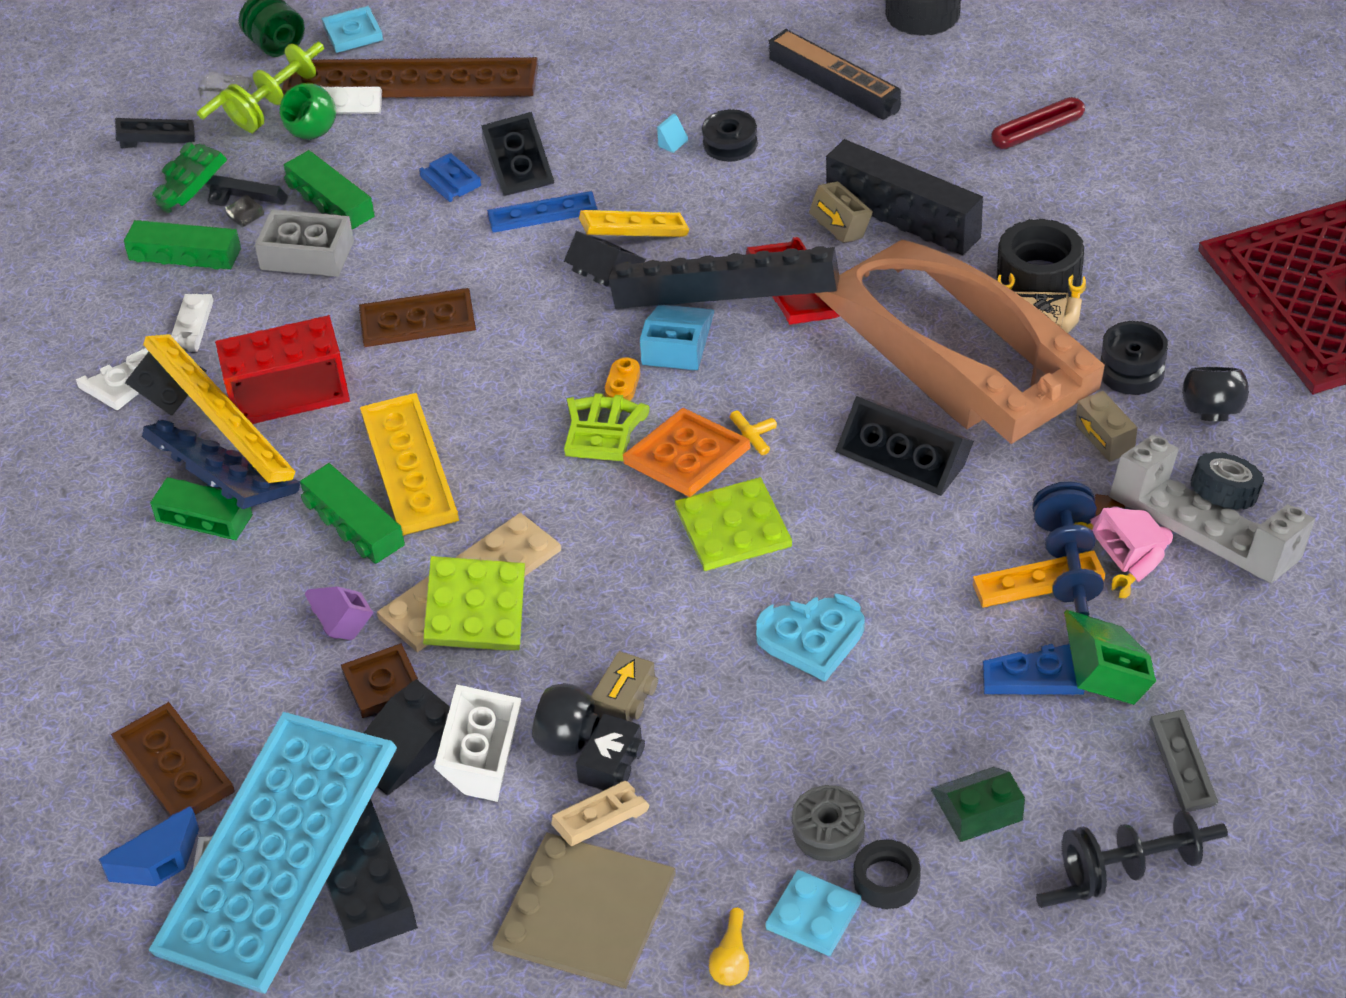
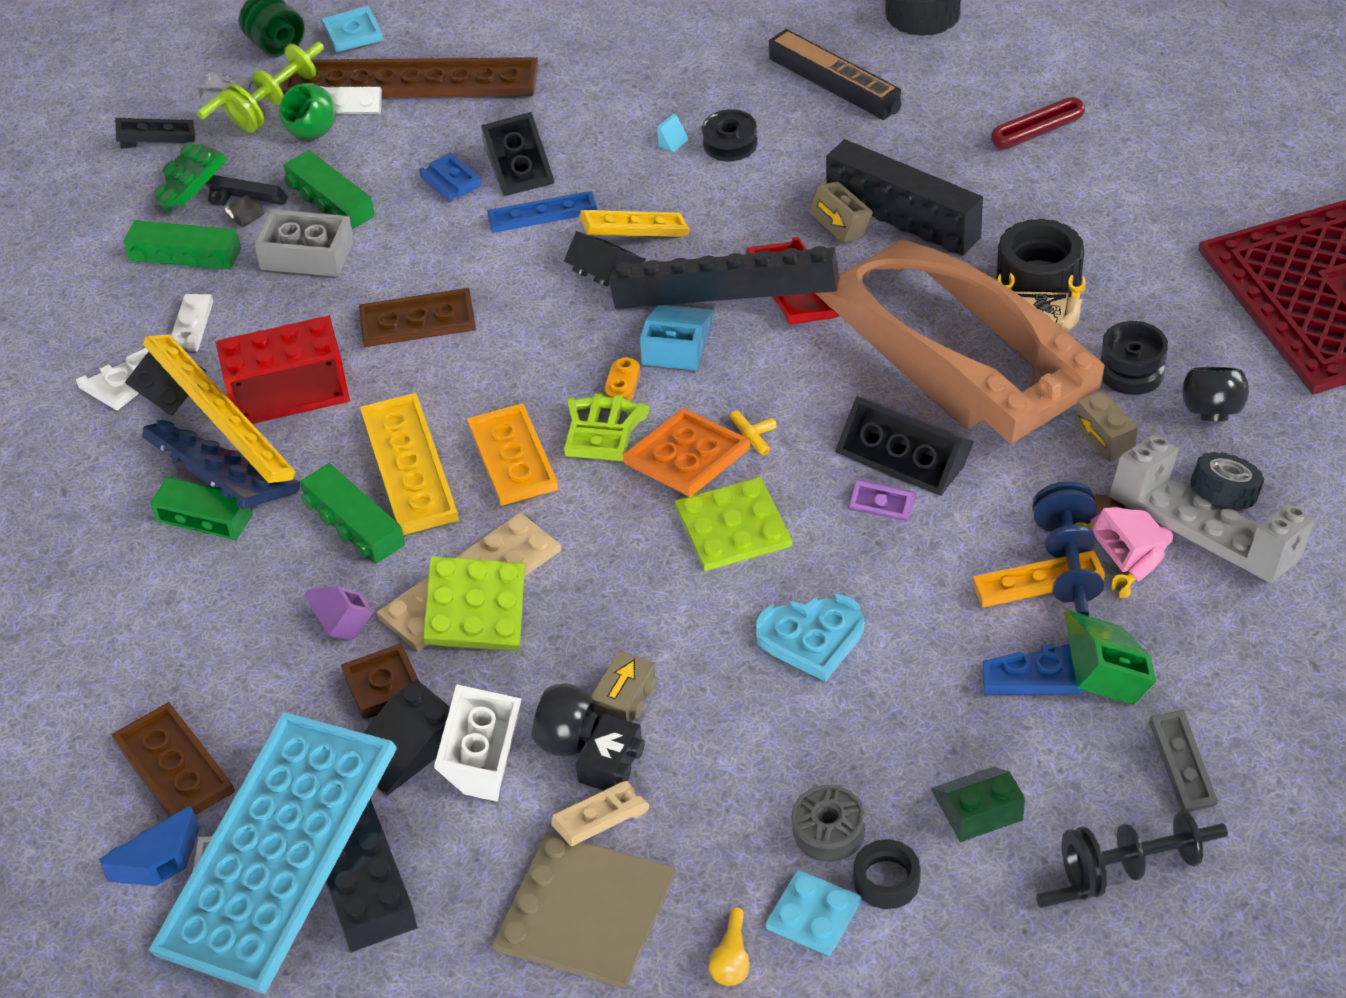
(512, 454): none -> light orange plate
(882, 500): none -> medium lavender slope

